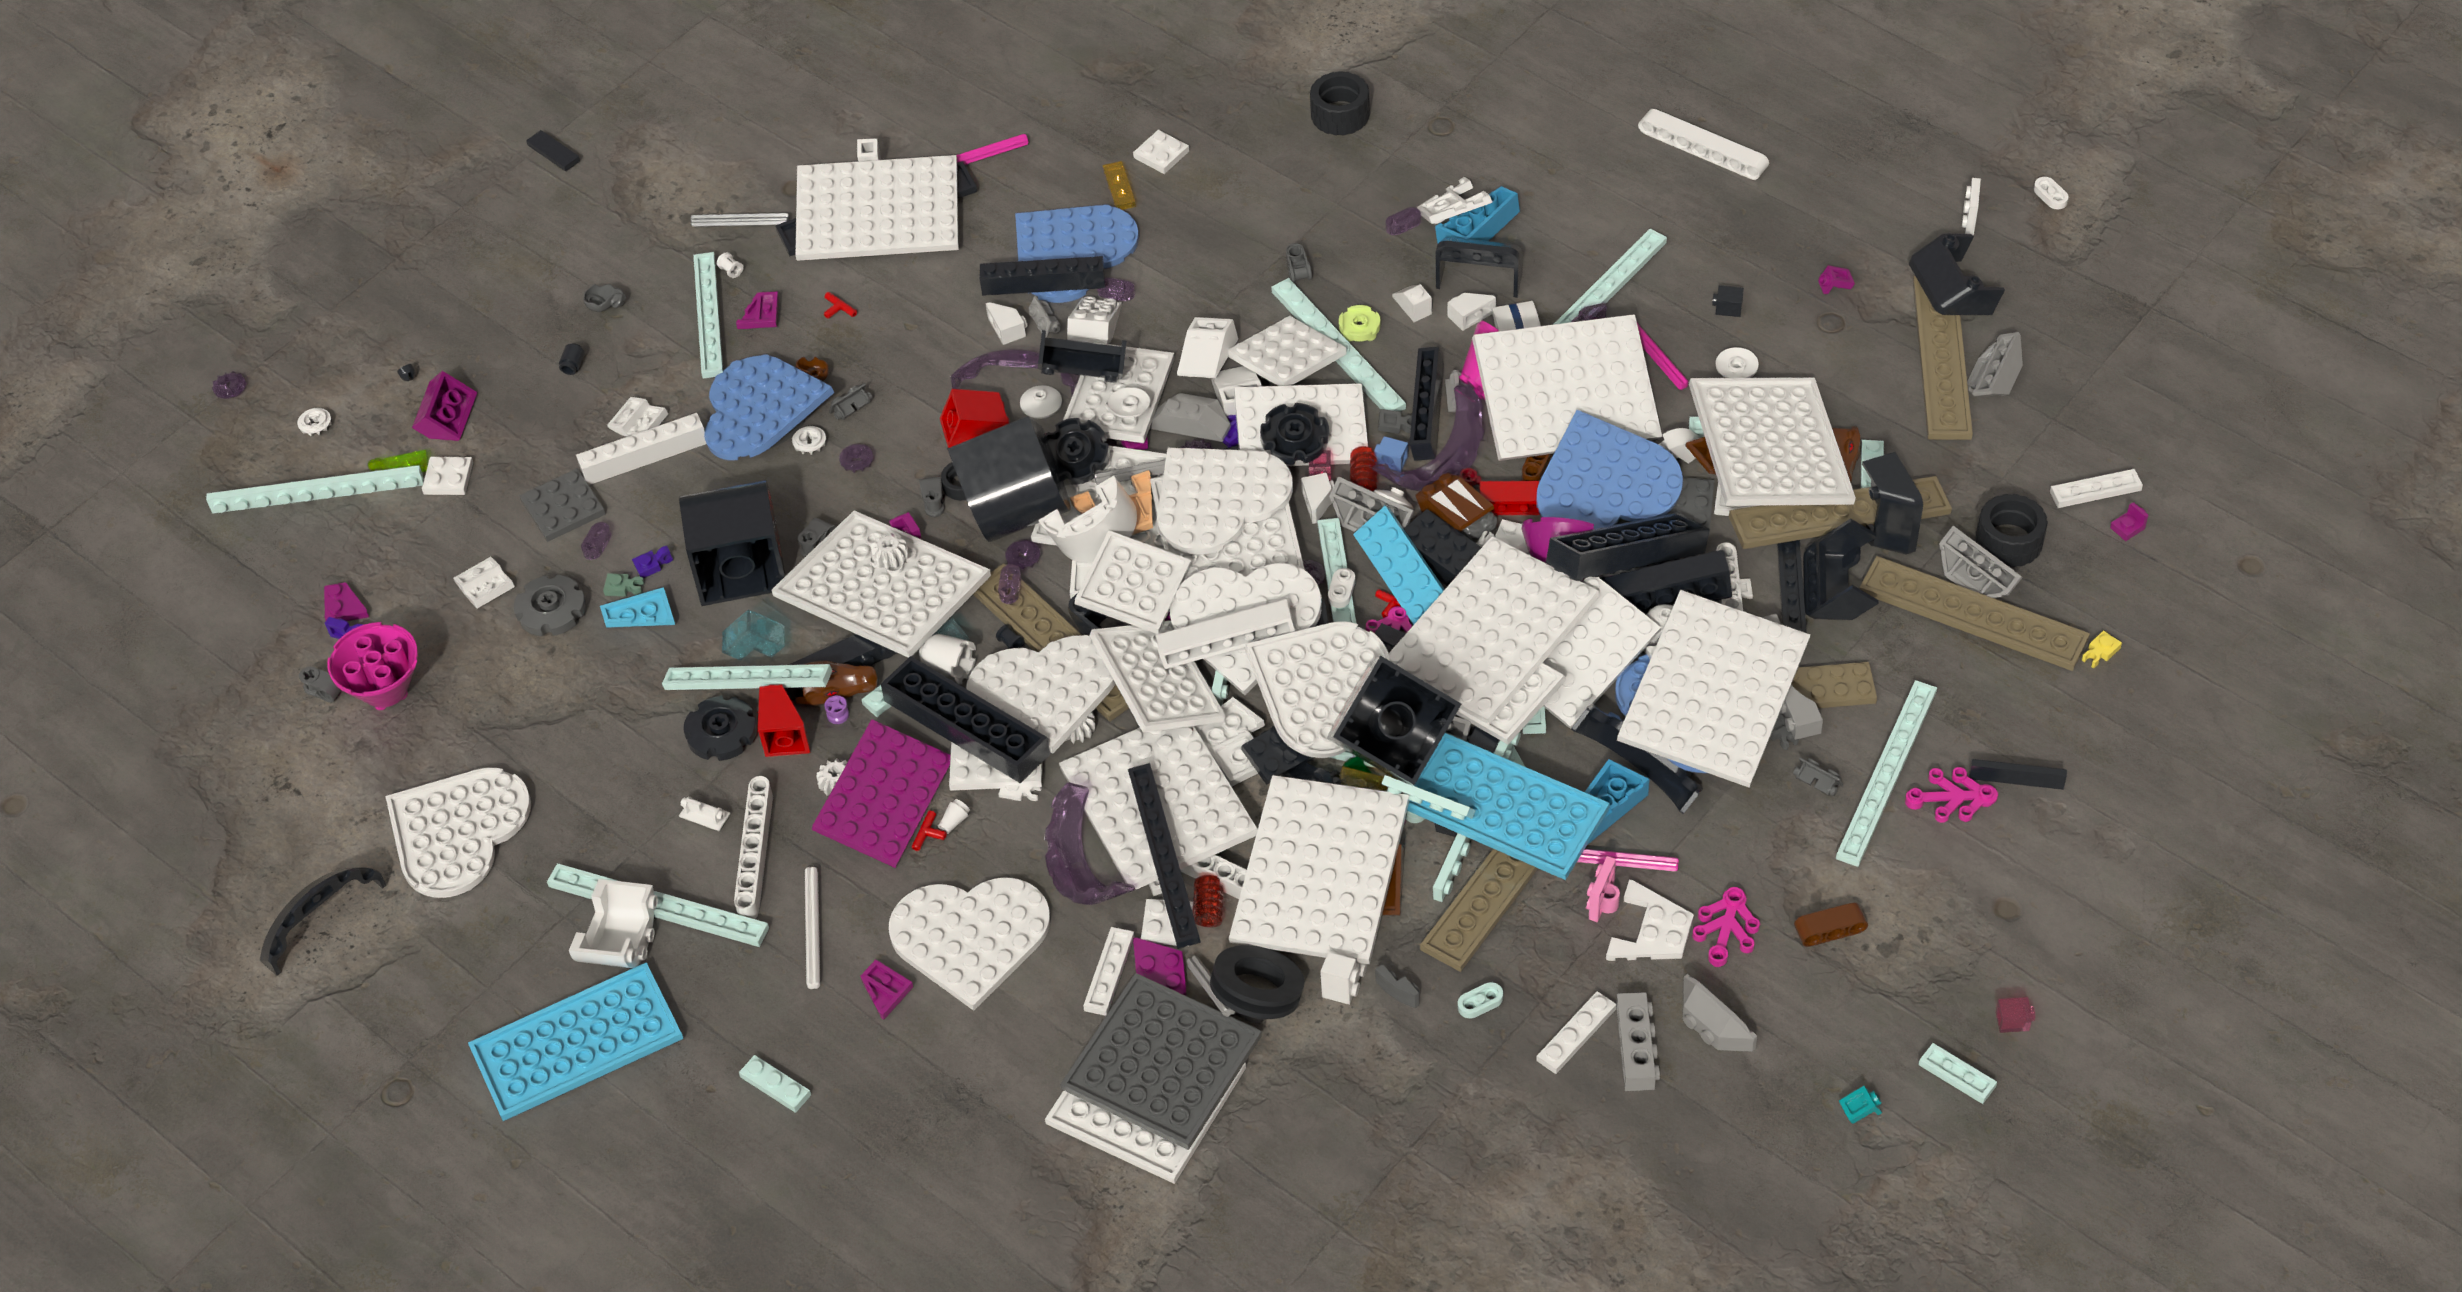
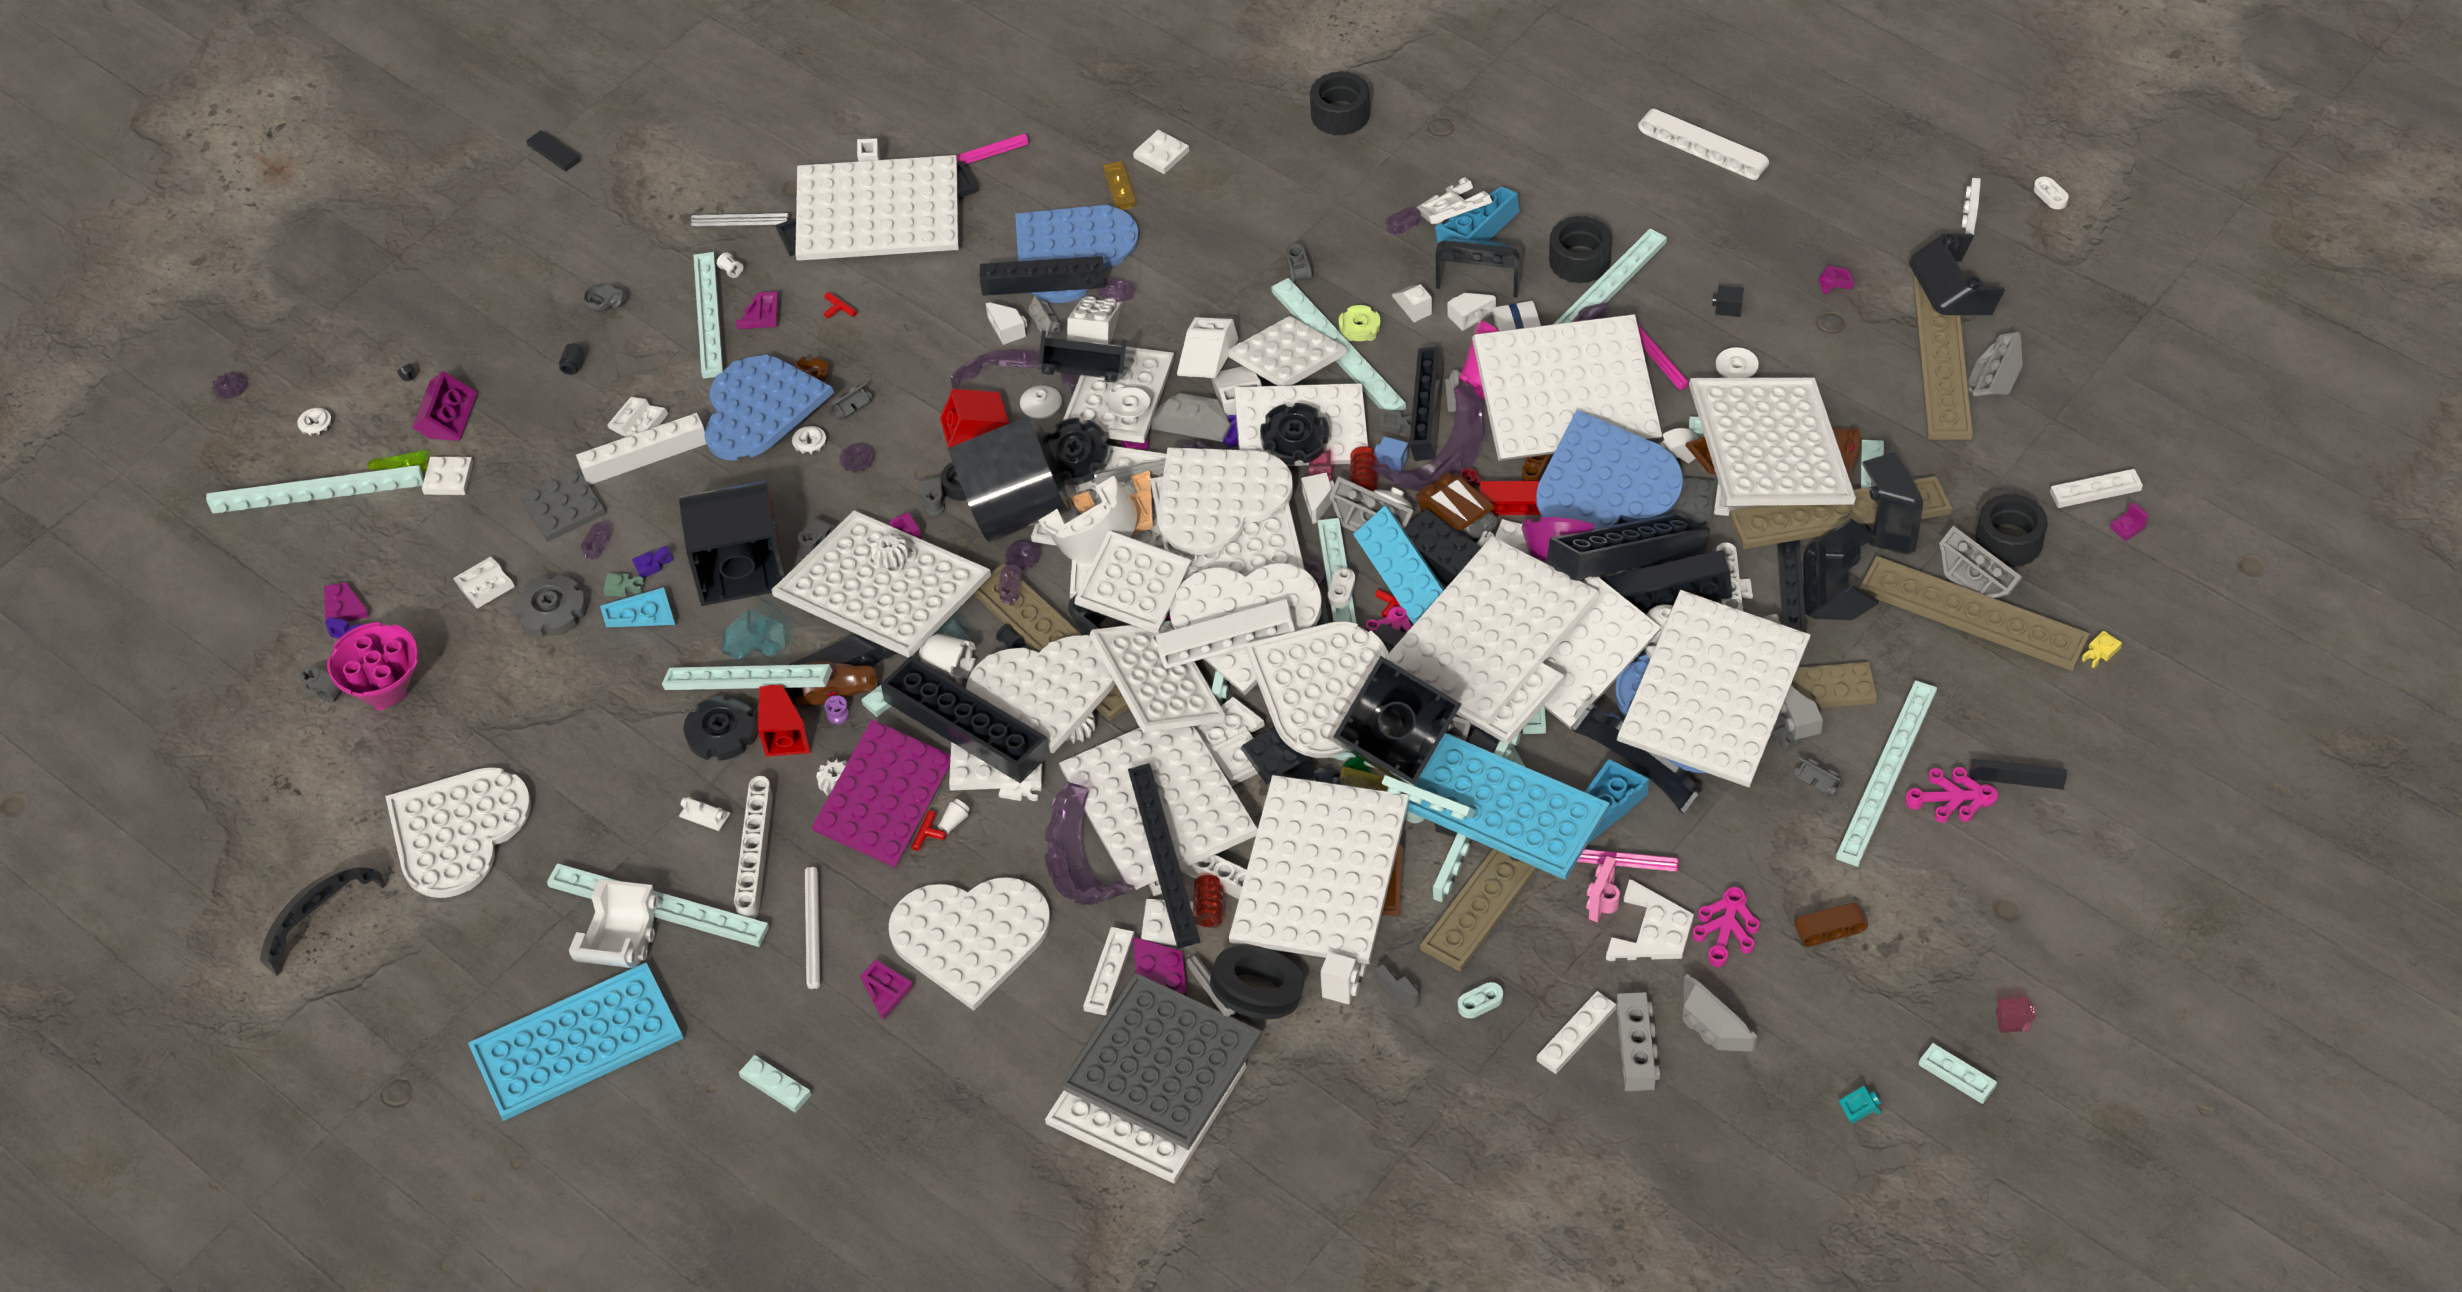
(1580, 266): none -> black tyre

